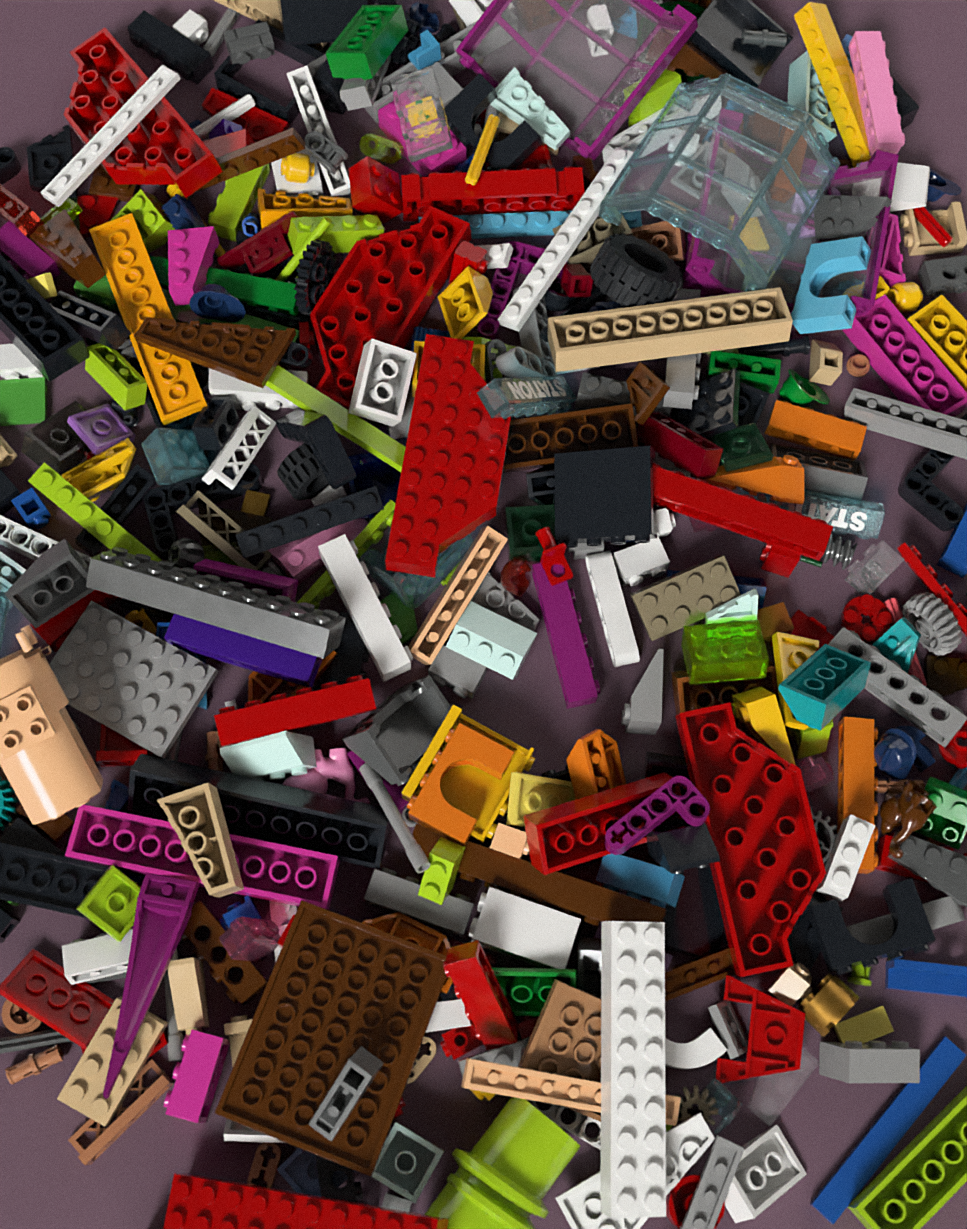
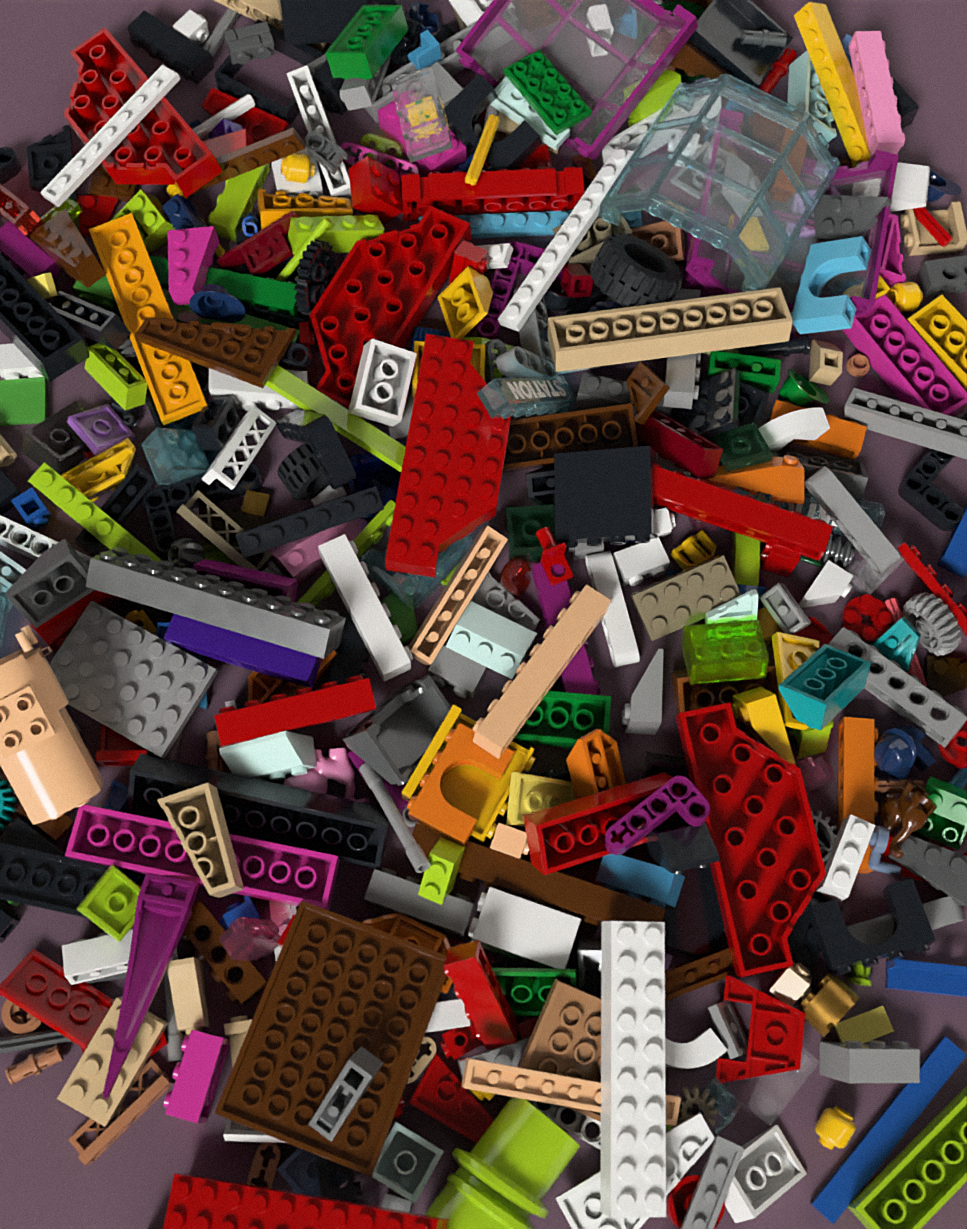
(379, 157): none -> dark pink beam
(446, 1101): none -> red wing
(541, 671): none -> light nougat brick
(547, 92): none -> green tile
(564, 719): none -> green slope
(693, 550): none -> yellow piece
(745, 559): none -> lime slope
(779, 70): none -> red pin
(784, 609): none -> light grey slope
(799, 424): none -> white brick
(828, 586): none -> white slope
(835, 1127): none -> yellow head
(852, 520): none -> light grey beam
(878, 844): none -> sand blue plate

